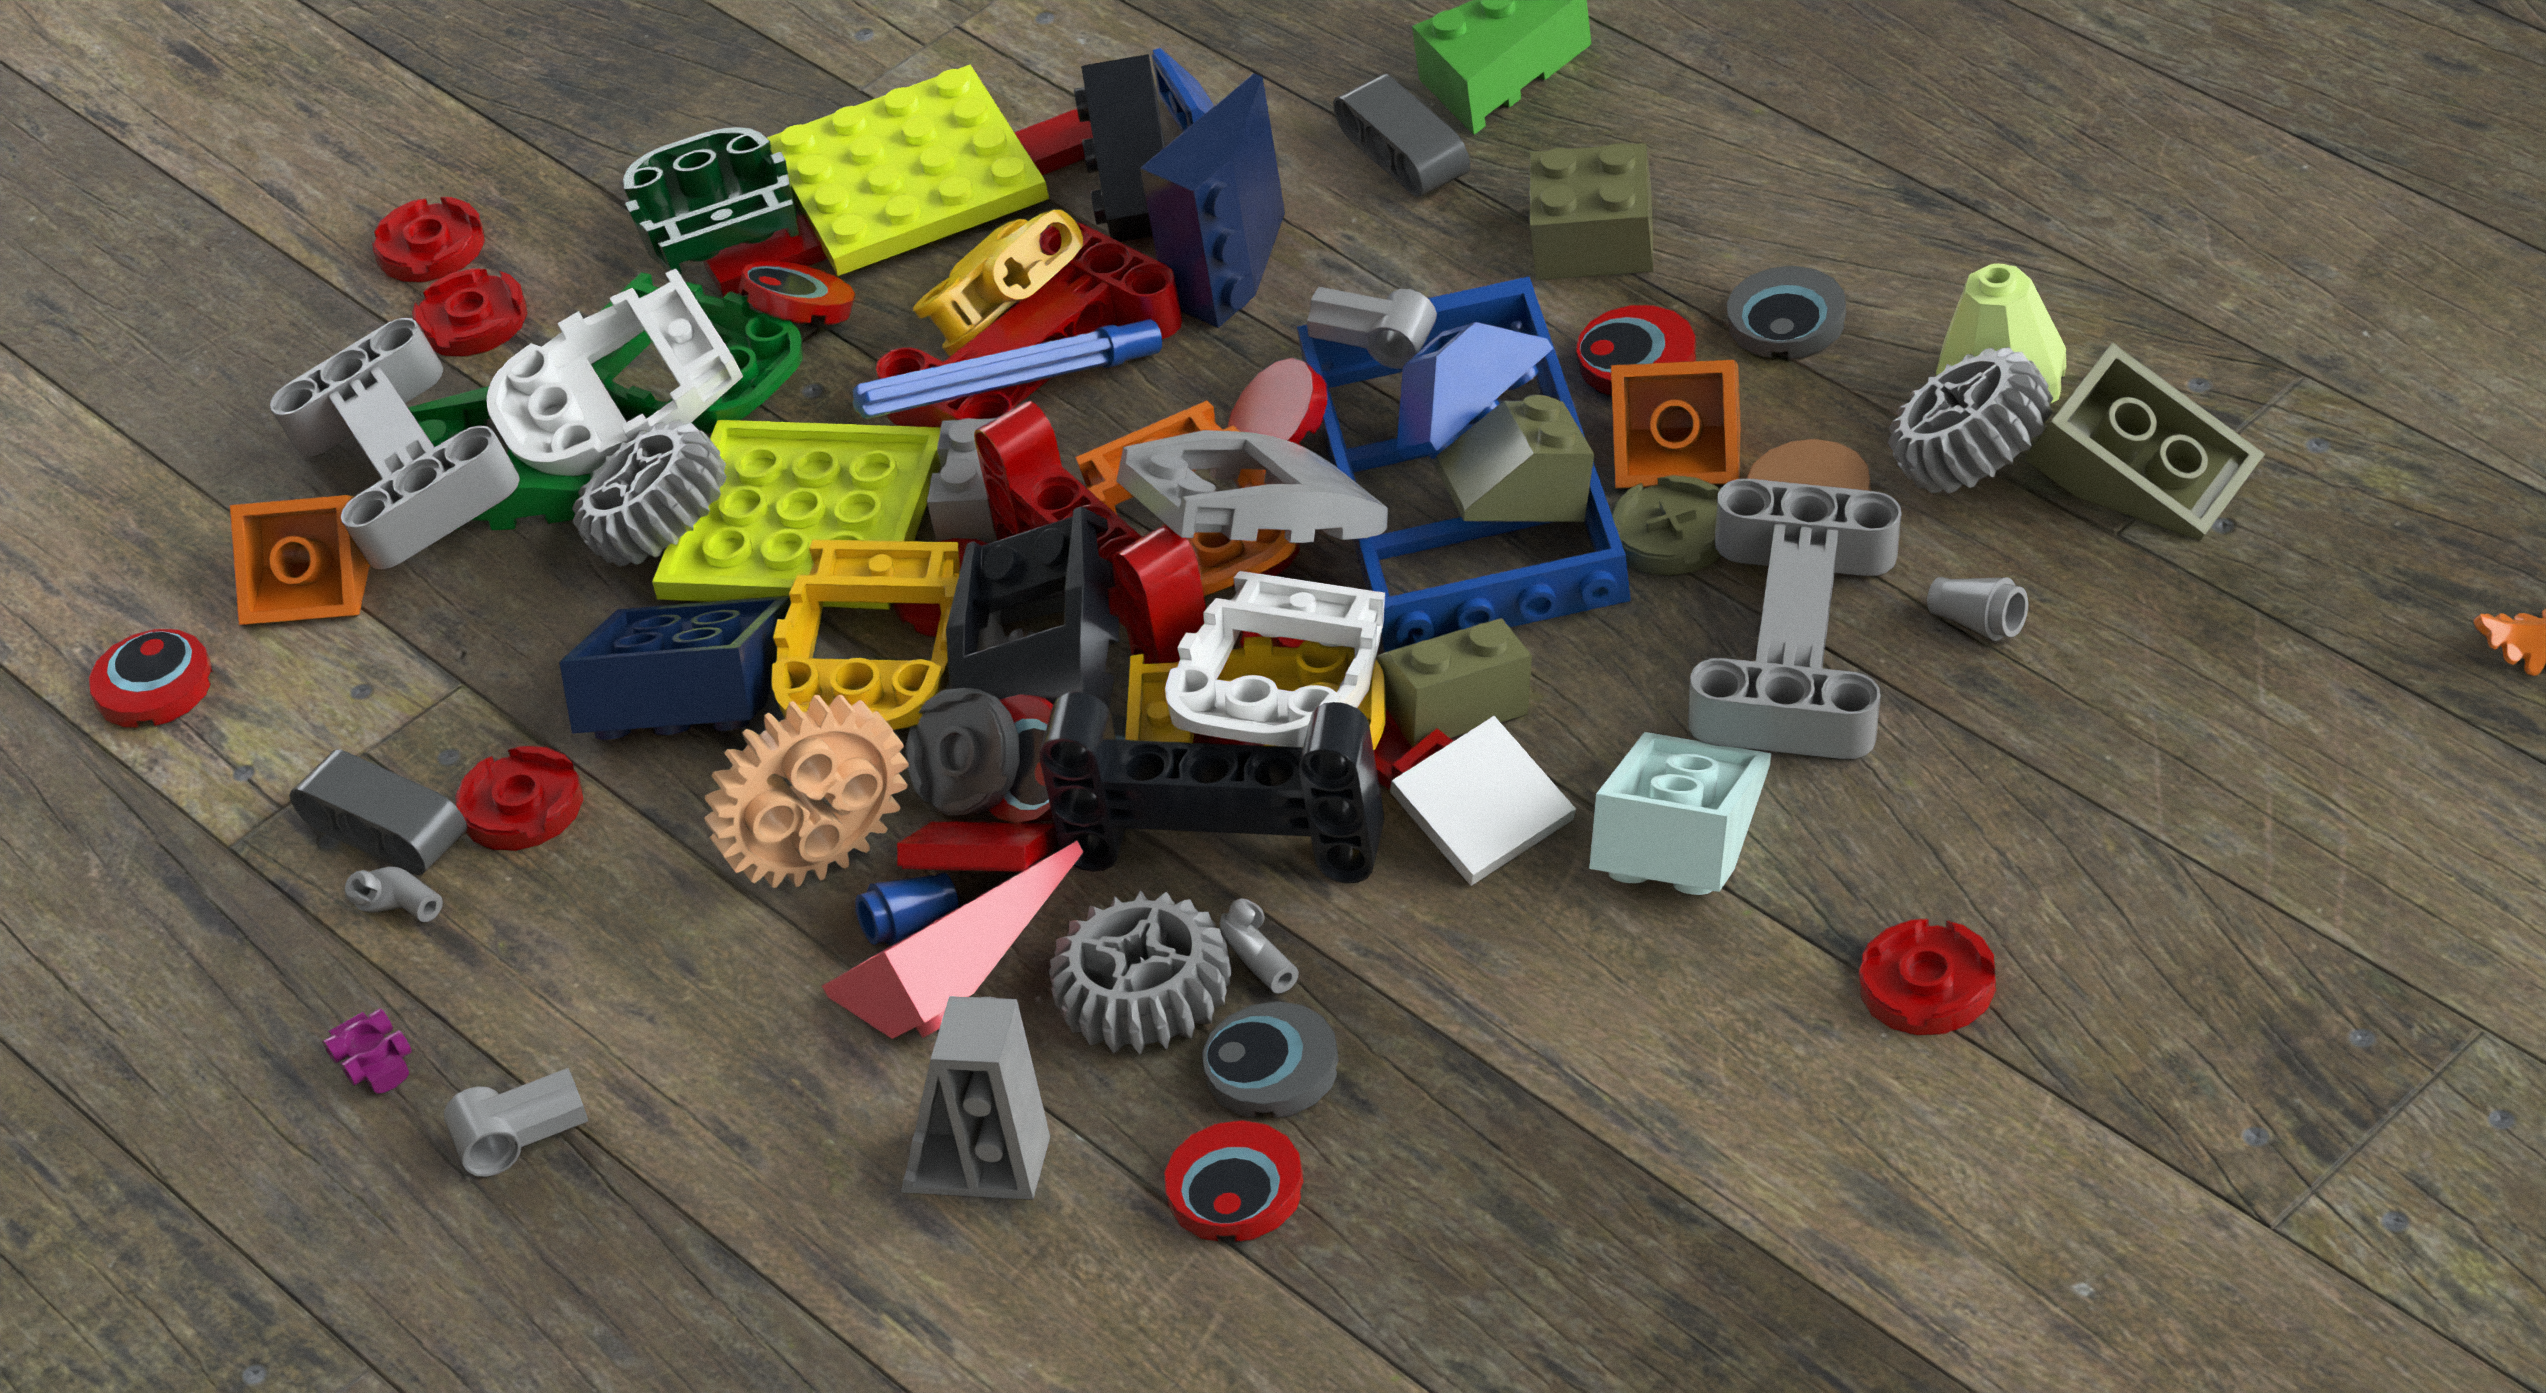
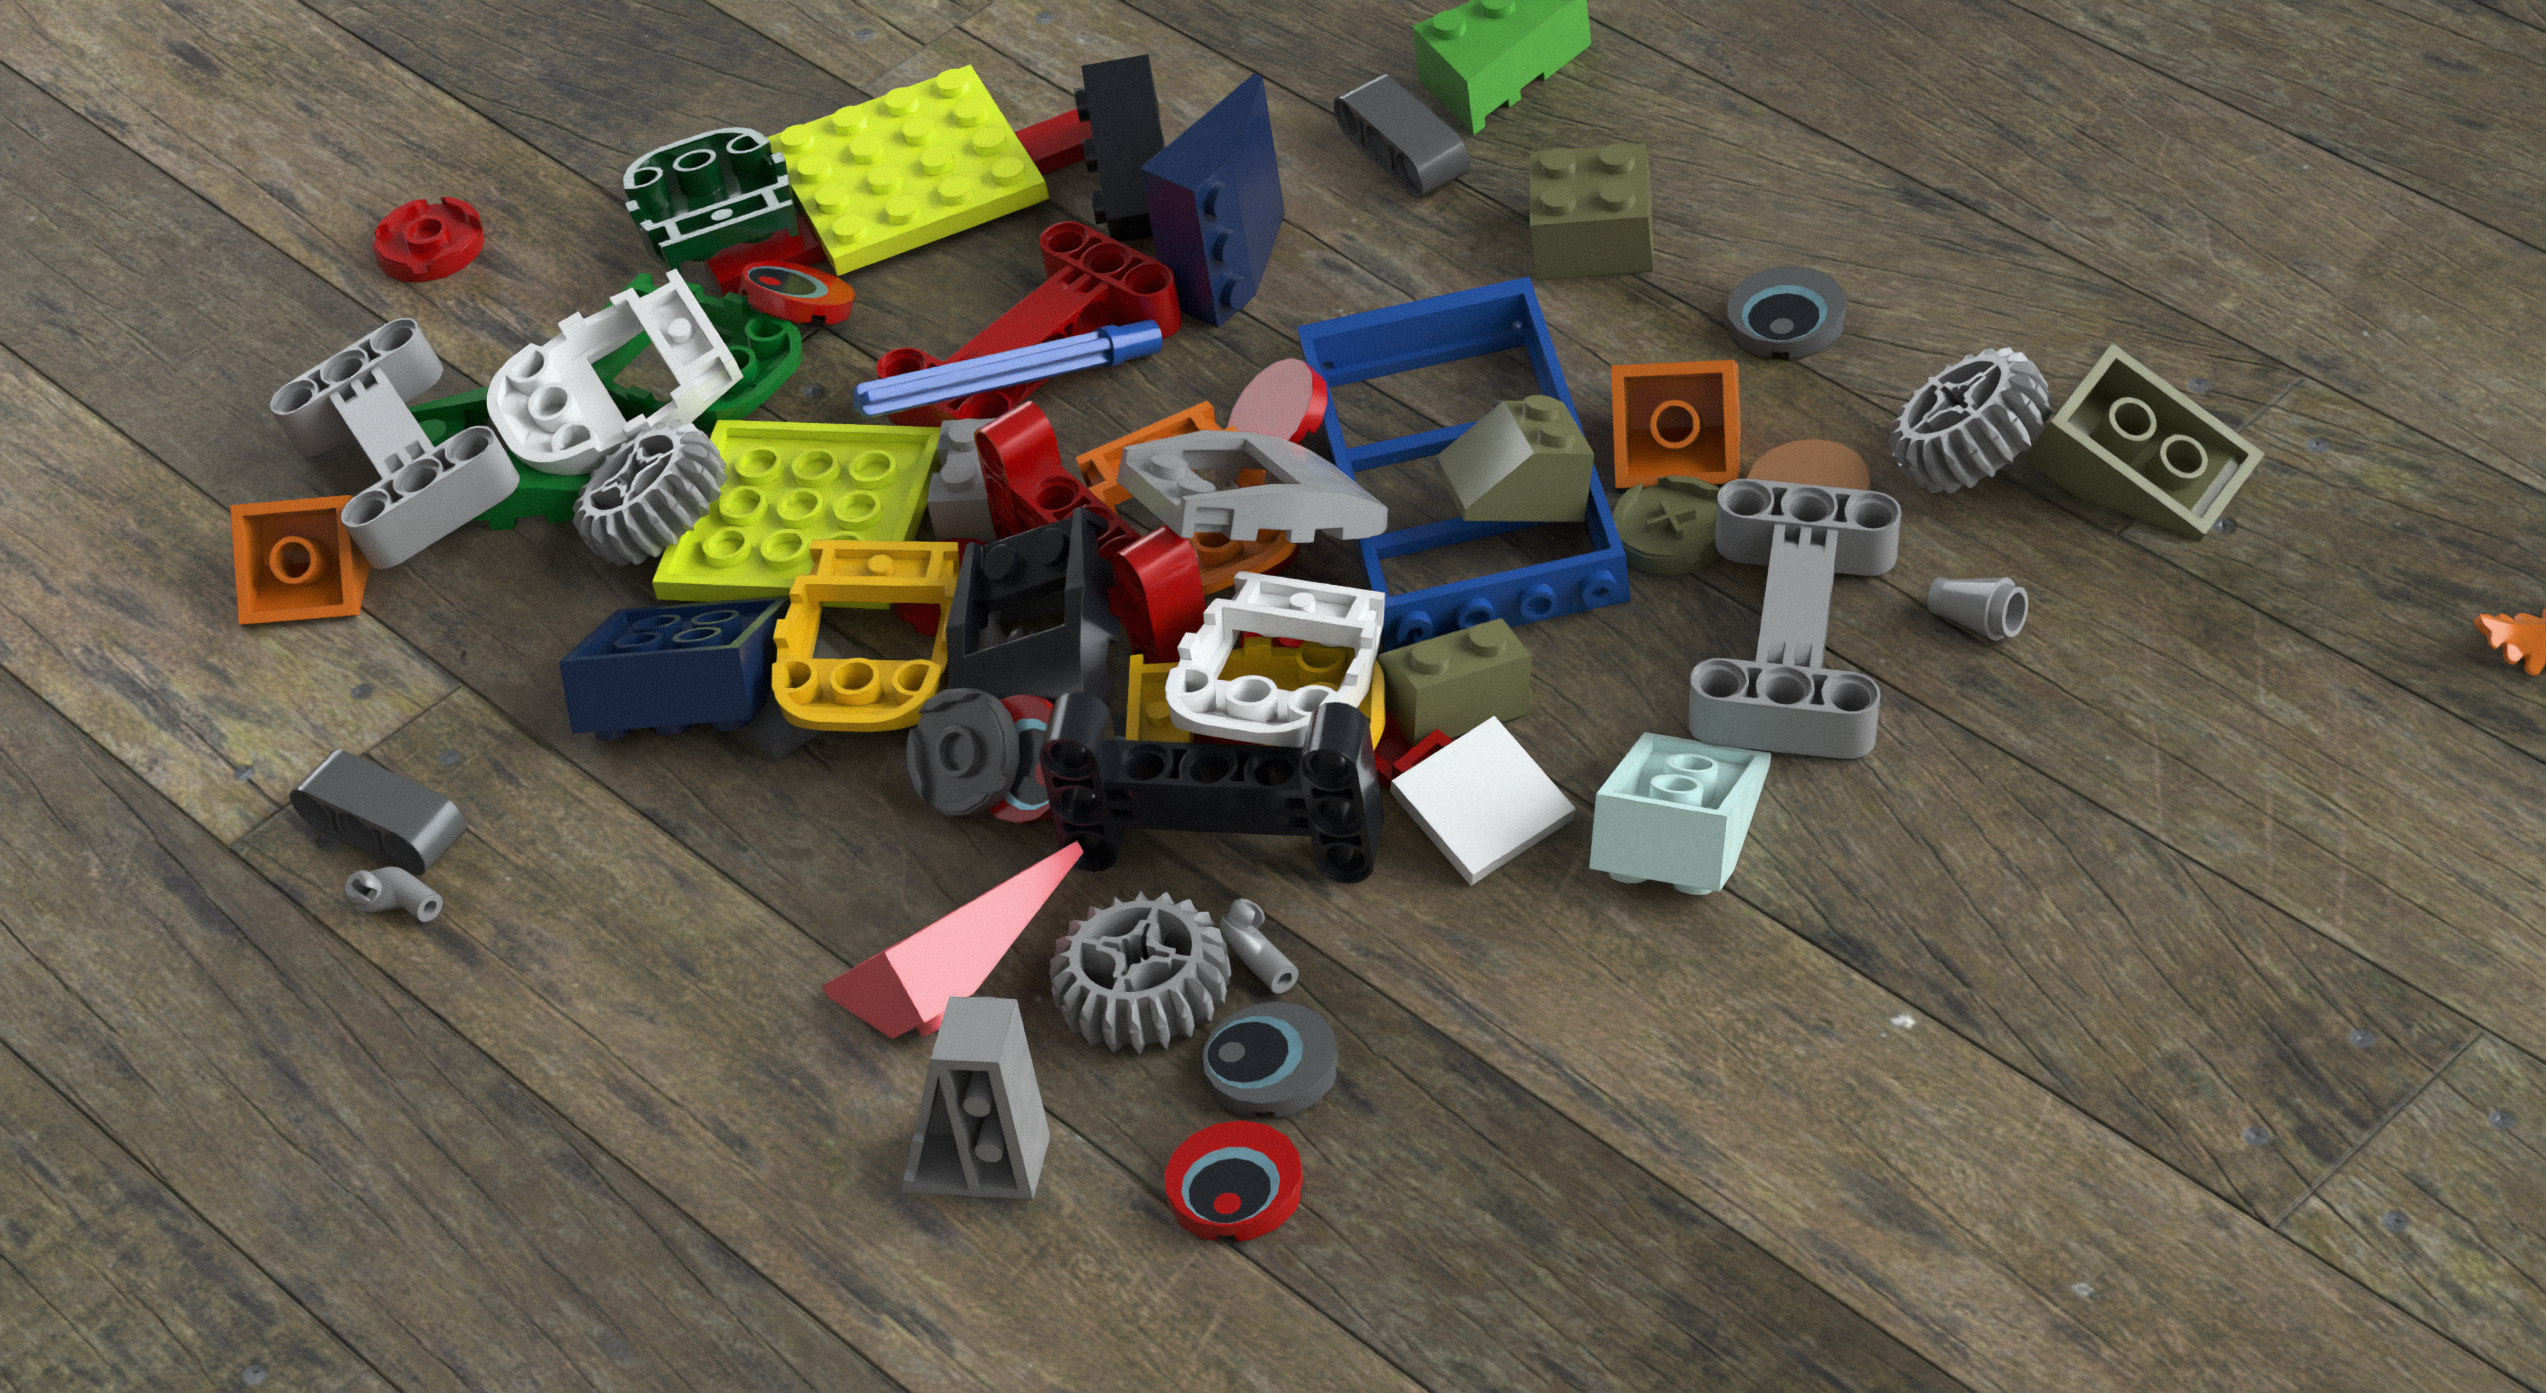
(150, 677): red tile -> none
(368, 1052): magenta piece -> none
(471, 312): red tile -> none
(494, 1126): light grey piece -> none
(520, 798): red tile -> none
(823, 753): light nougat gear -> none
(904, 906): blue cone -> none
(976, 846): red tile -> none
(996, 275): yellow piece -> none
(1179, 90): blue slope -> none
(1388, 327): light grey piece -> none
(1459, 382): slope -> none
(1632, 337): tile -> none
(1927, 977): red tile -> none
(2004, 311): yellowish green cone -> none

